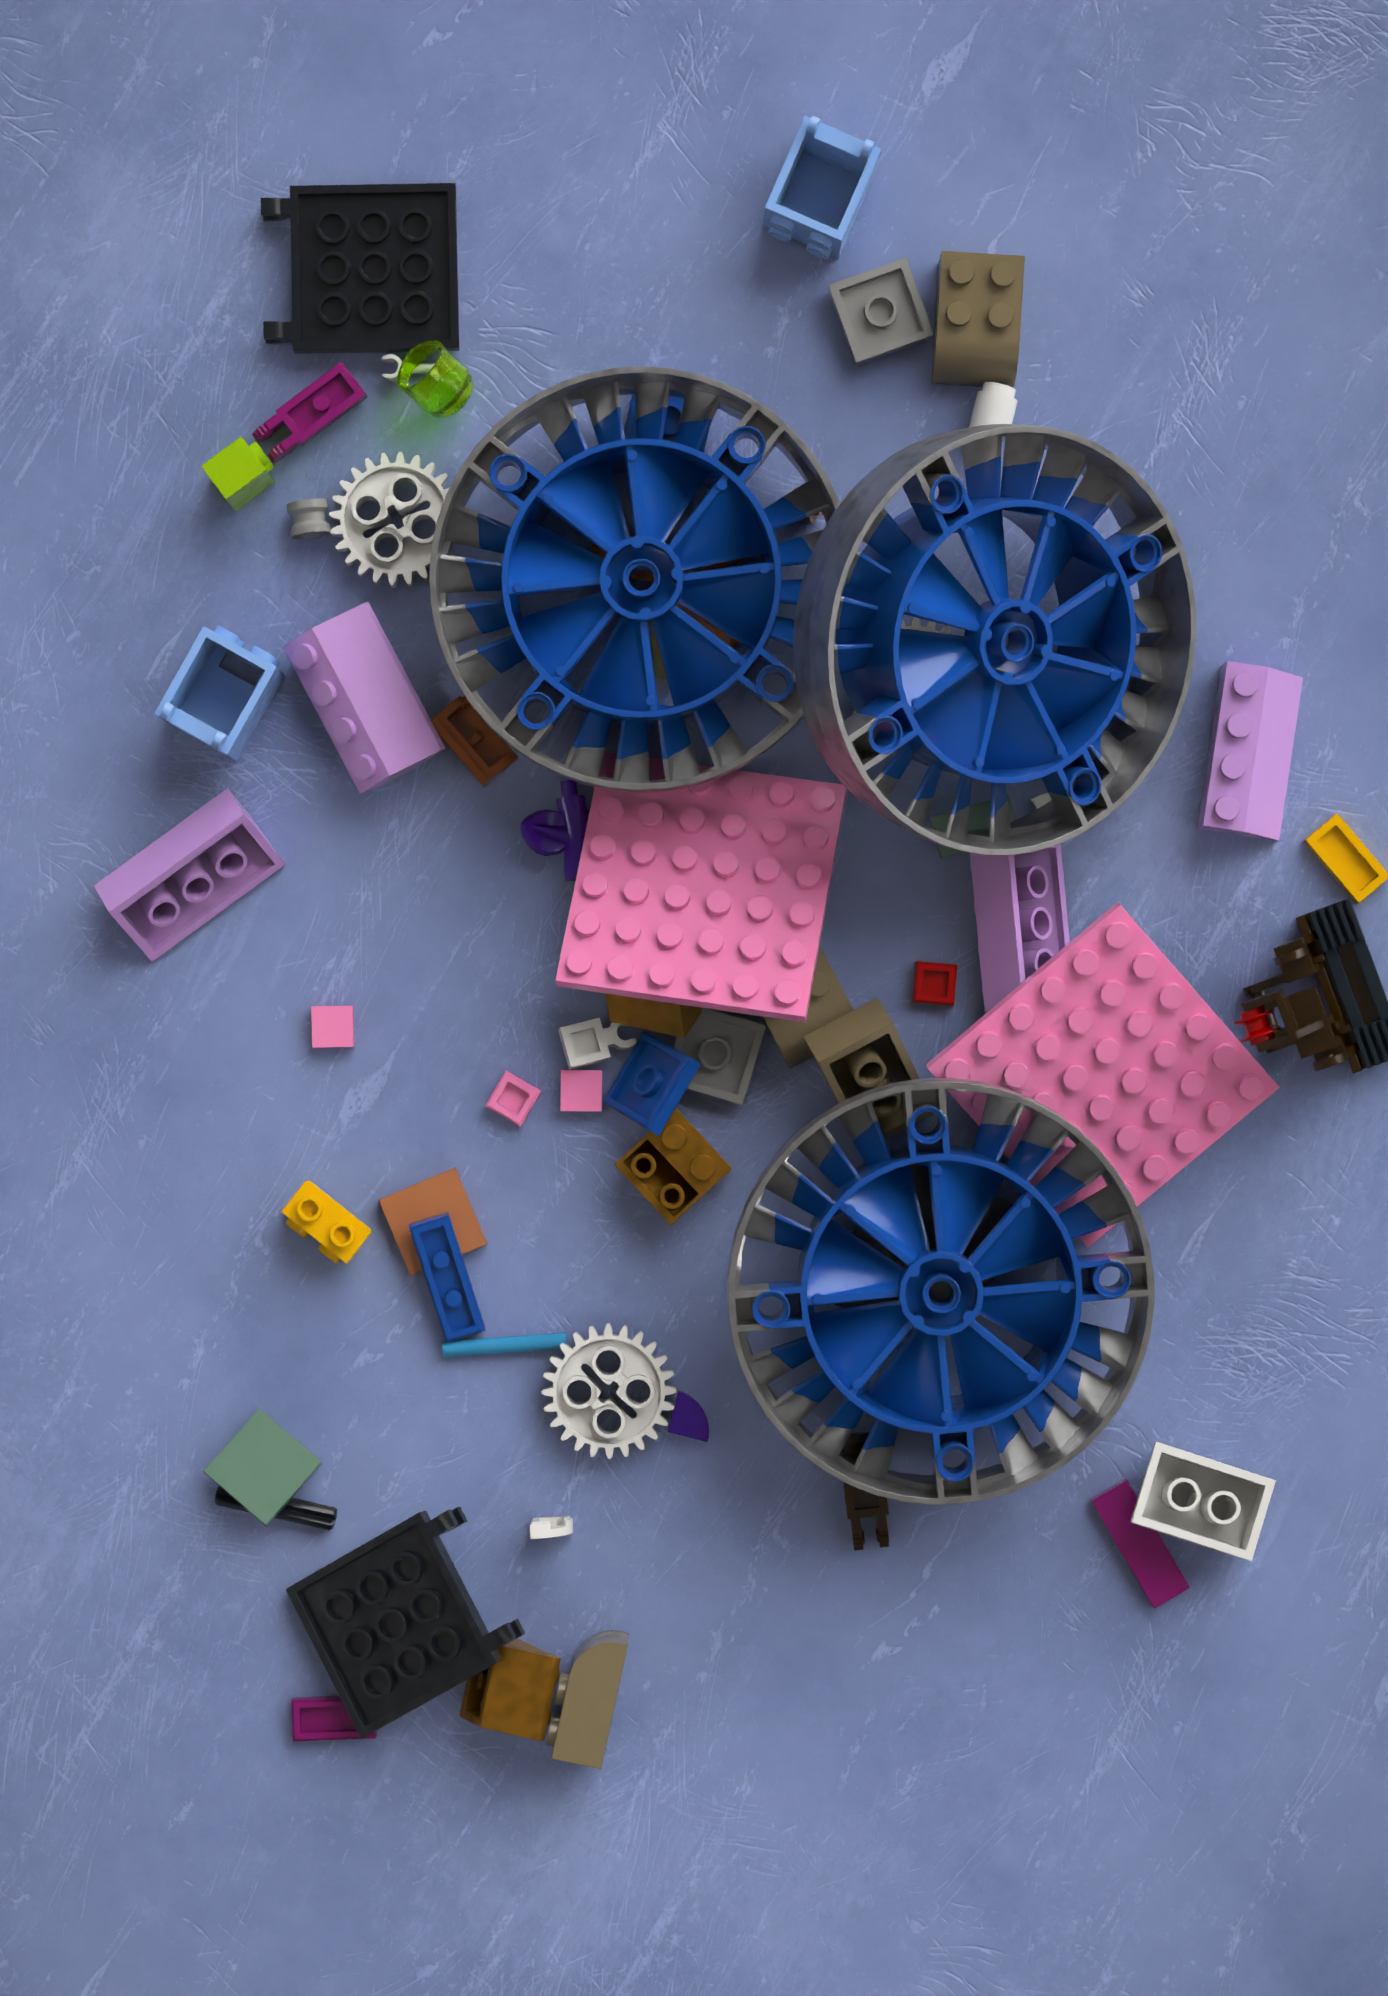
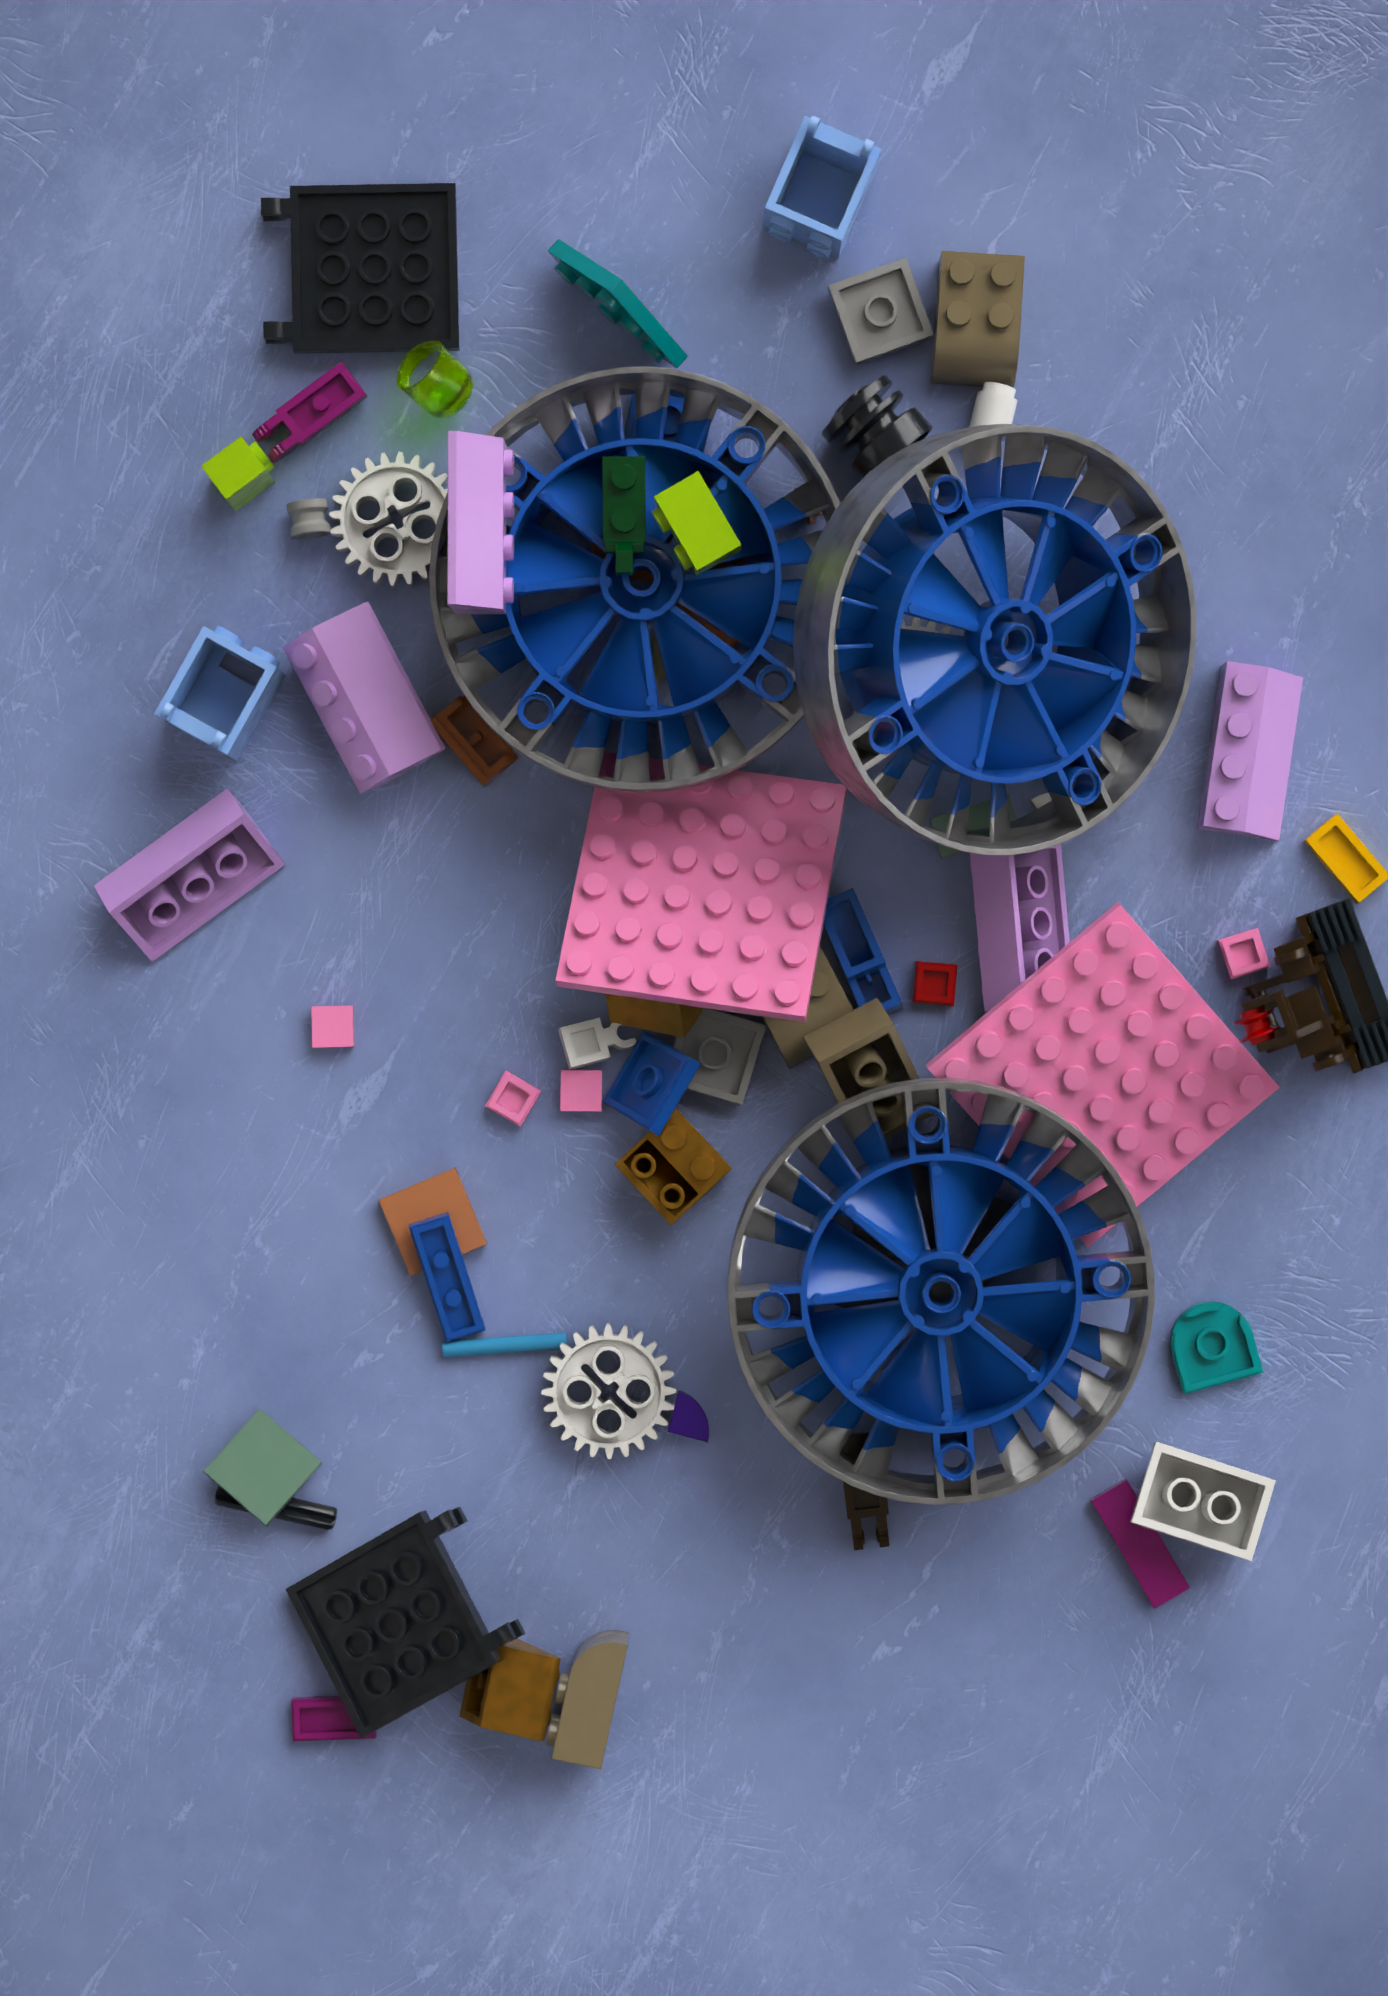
(327, 1221): yellow bracket -> none
(422, 368): white hand -> none
(478, 524): none -> lavender slope
(550, 1527): white tile -> none
(554, 832): dark purple plant -> none
(617, 303): none -> teal plate
(624, 509): none -> dark green hinge
(696, 524): none -> lime piece
(859, 952): none -> blue slope
(874, 426): none -> black wheel
(1212, 1347): none -> teal tile
(1243, 953): none -> bright pink tile

